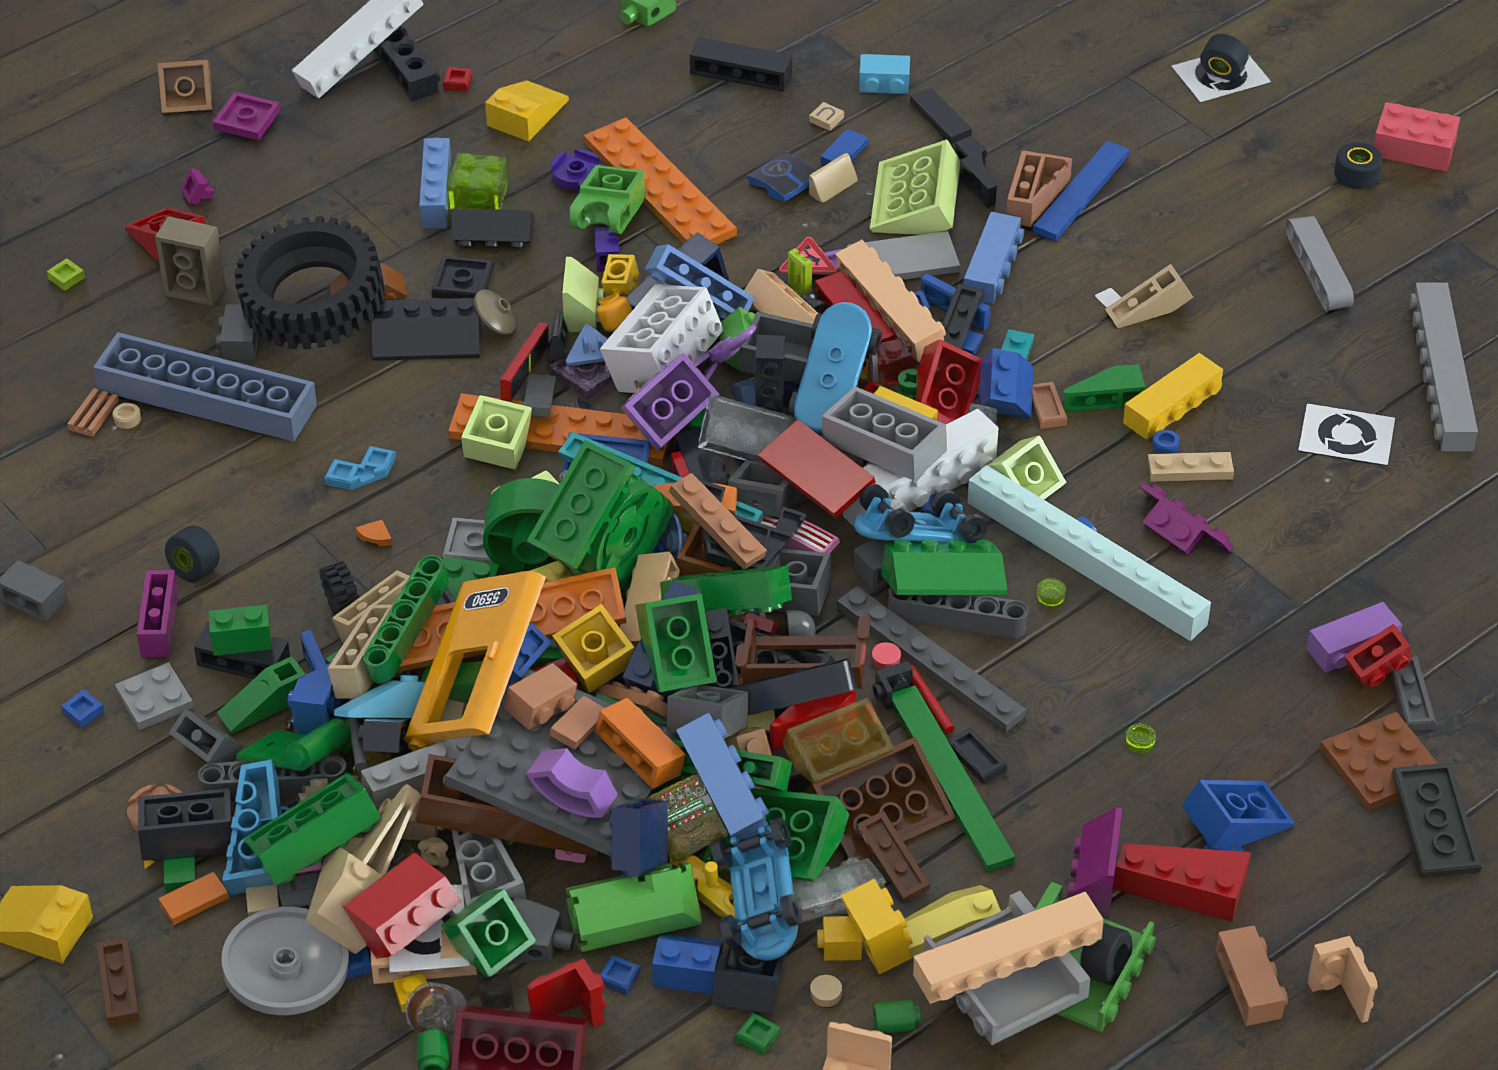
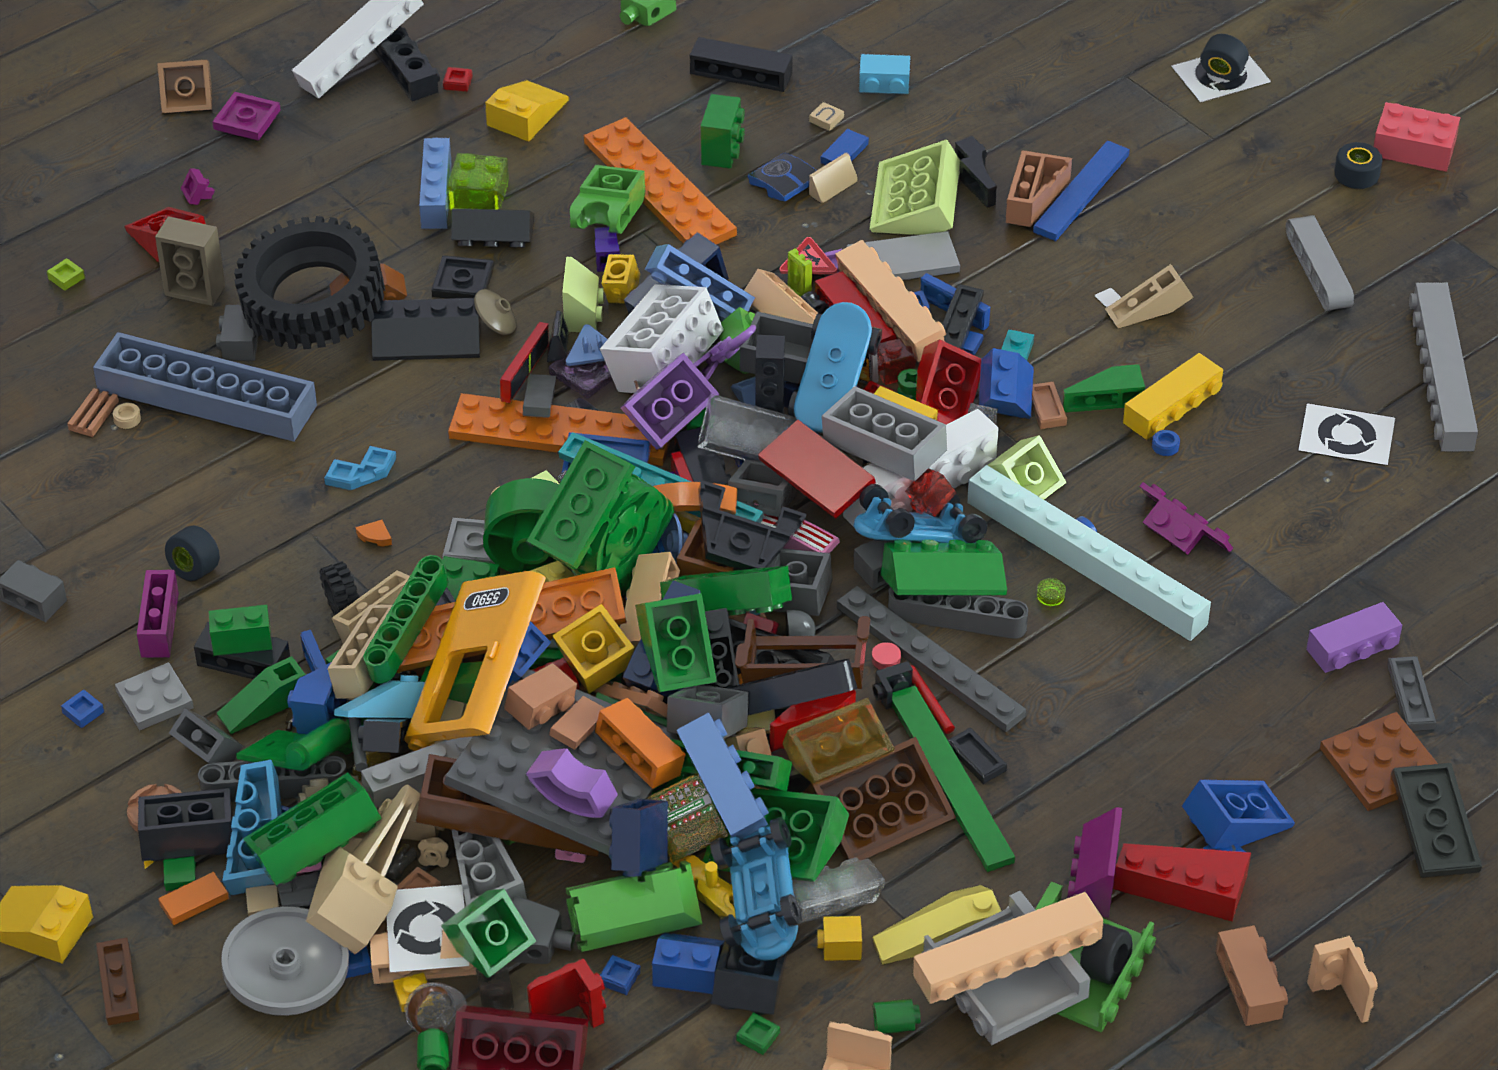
(401, 905): red slope -> none
(496, 432): yellowish green slope -> none
(565, 168): dark purple plate -> none
(613, 311): light orange head -> none
(717, 521): nougat plate -> none
(722, 131): none -> green brick
(826, 990): tan tile -> none
(878, 925): yellow brick -> none
(893, 856): reddish brown plate -> none
(930, 493): none -> clear red brick
(941, 115): black tile -> none
(993, 255): medium blue brick -> none
(1140, 738): clear neon green tile -> none
(1190, 466): tan plate -> none
(1379, 657): red brick -> none

